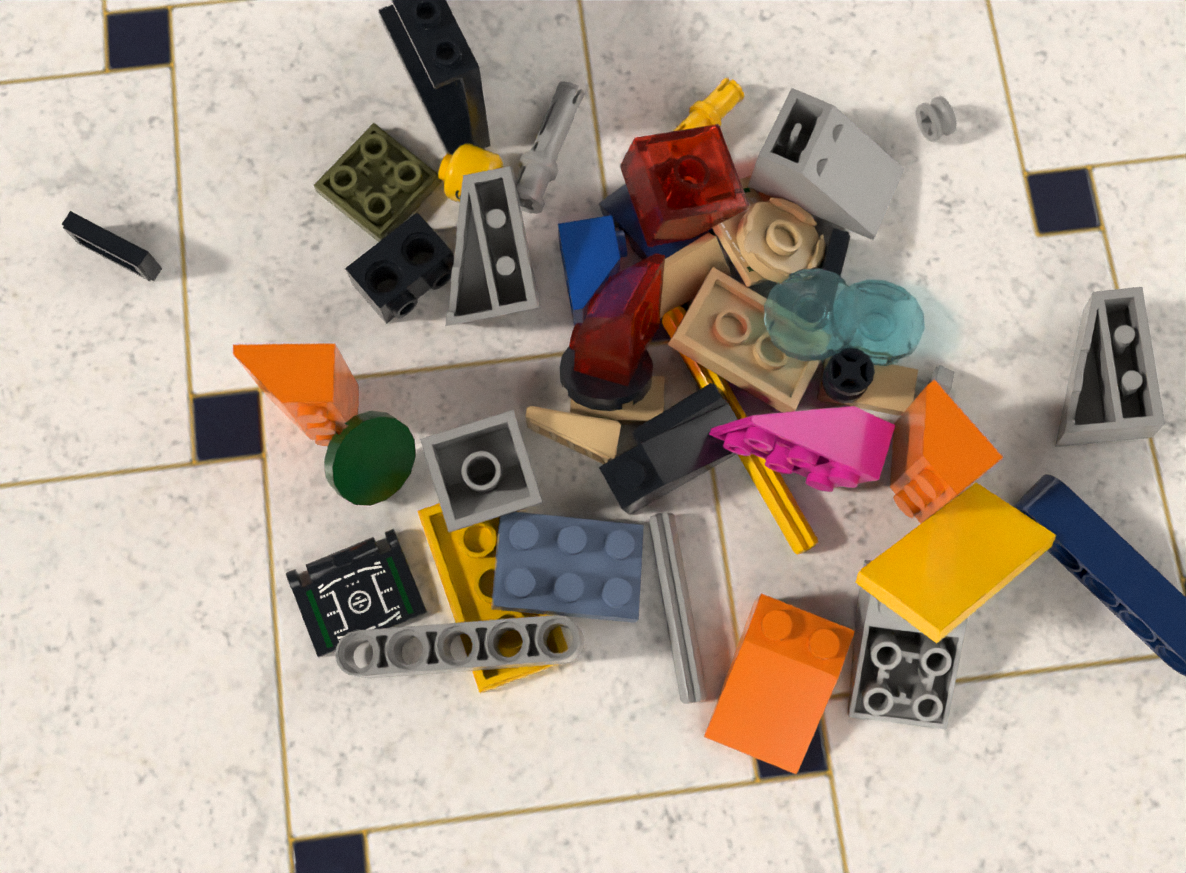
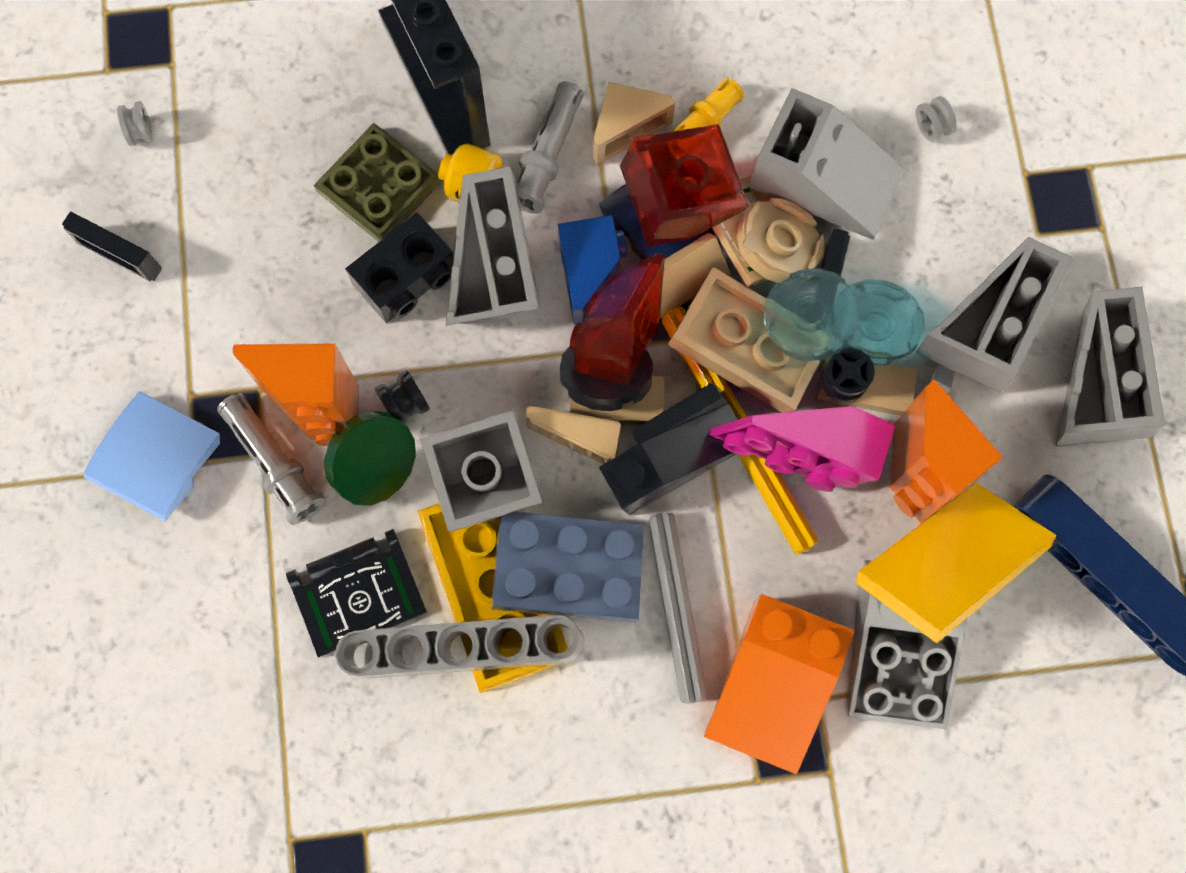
(135, 123): none -> light grey bush
(151, 456): none -> light blue slope
(280, 473): none -> light grey pin
(402, 397): none -> black wheel
(628, 115): none -> tan slope
(999, 319): none -> light grey wedge

